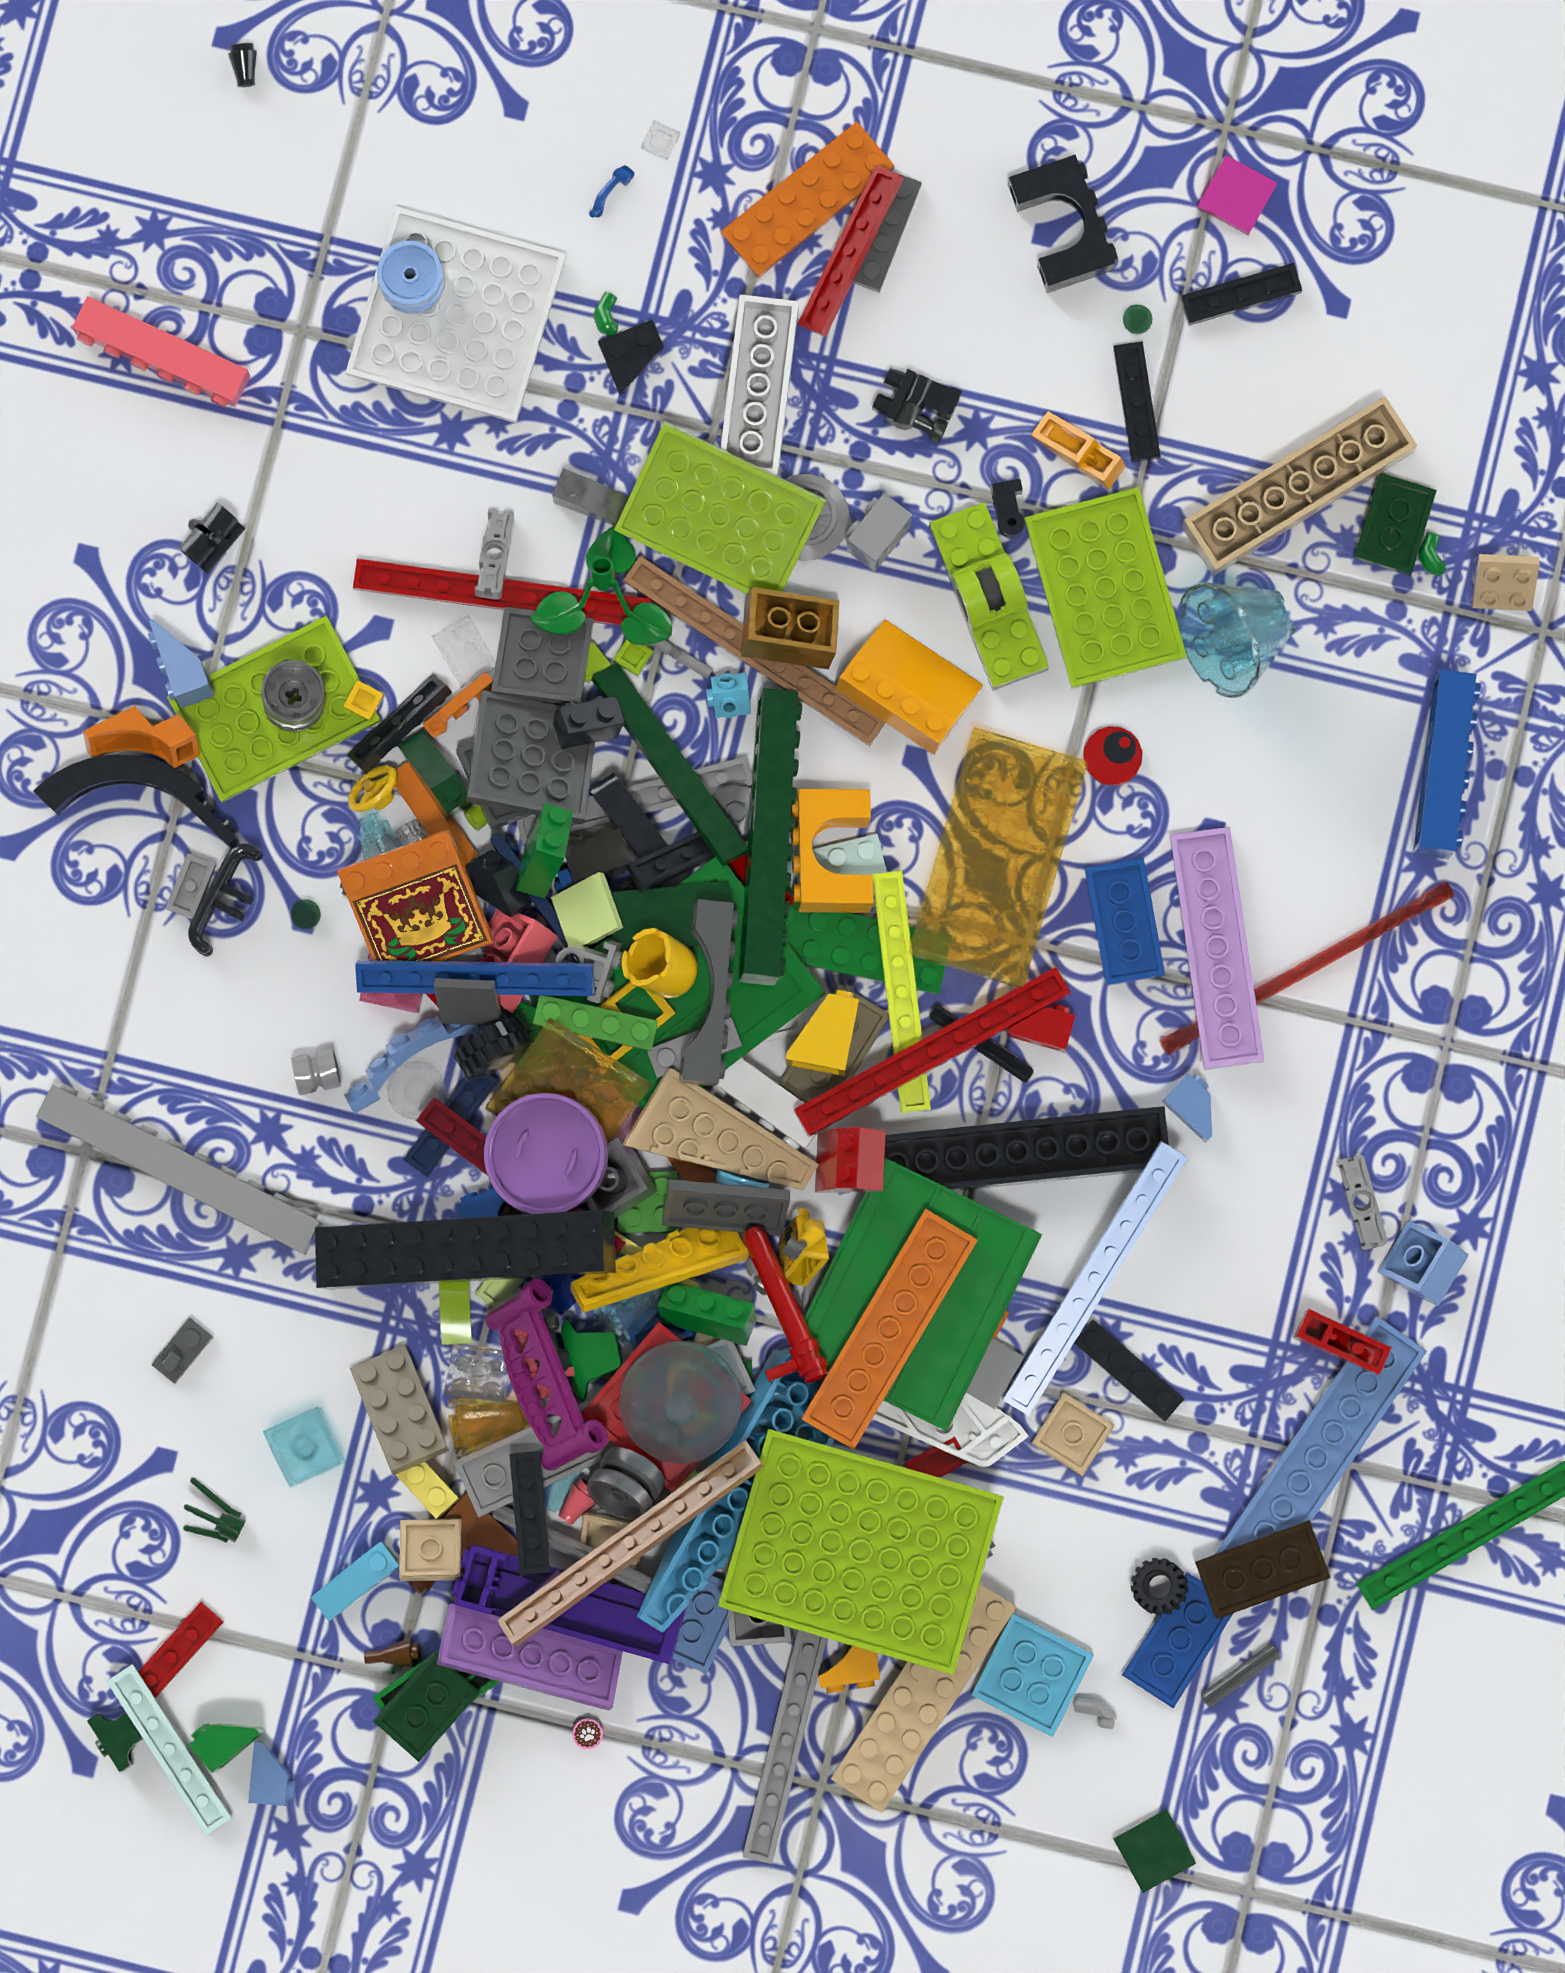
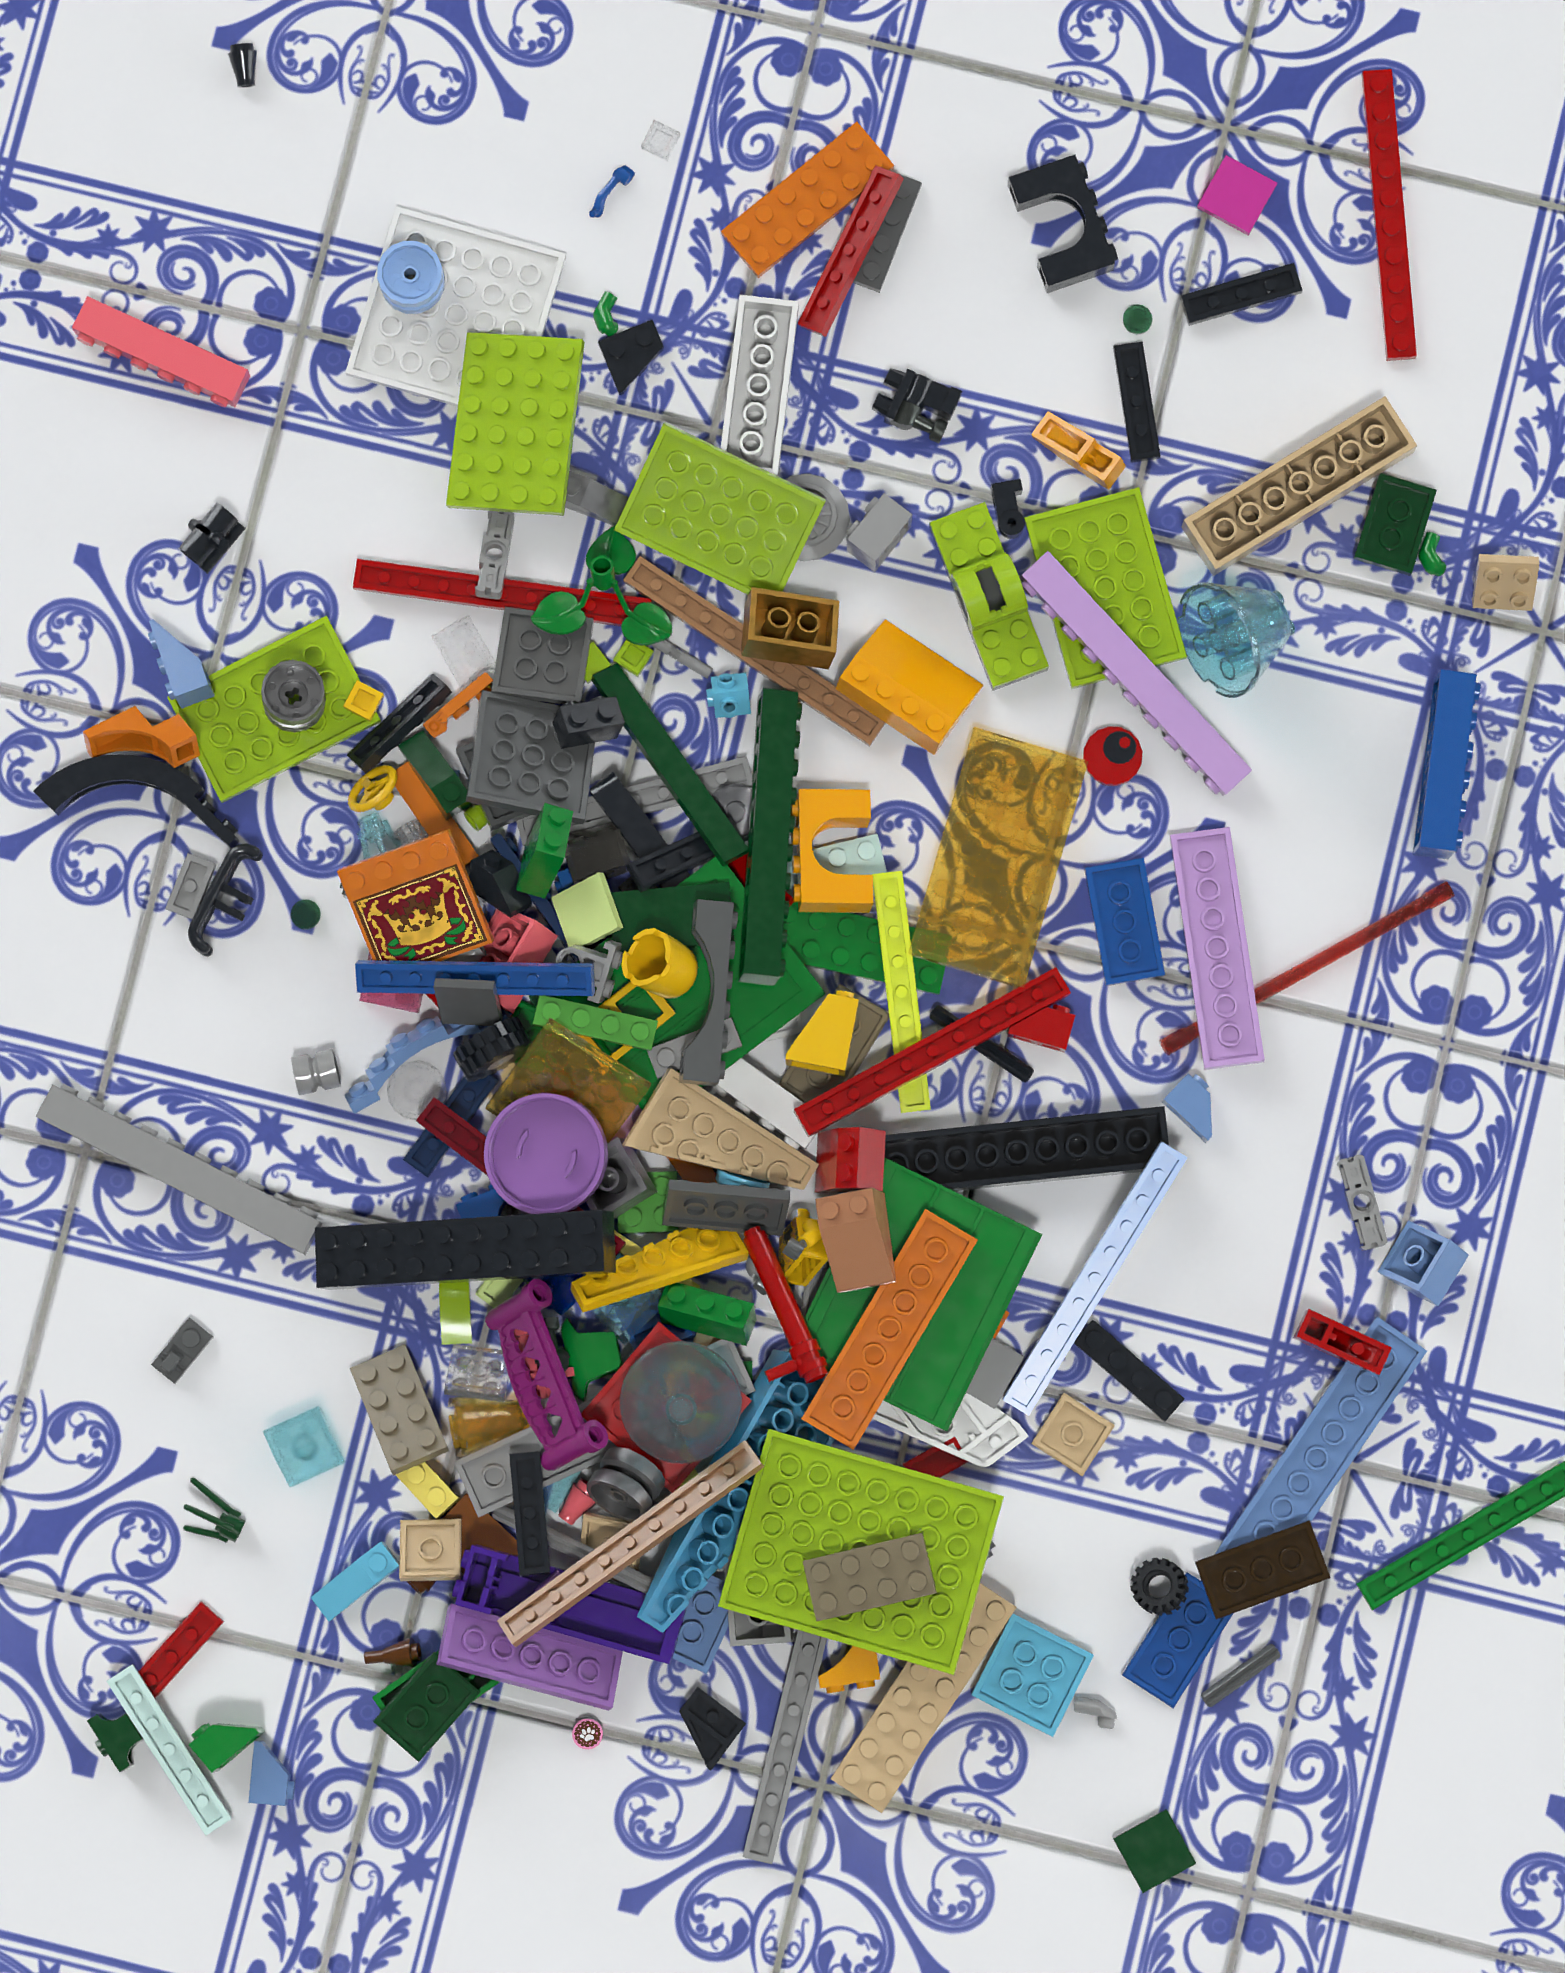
(515, 423): none -> lime plate
(710, 1726): none -> black wing
(857, 1239): none -> nougat slope
(869, 1577): none -> dark tan plate
(1135, 674): none -> lavender brick
(1389, 215): none -> red plate

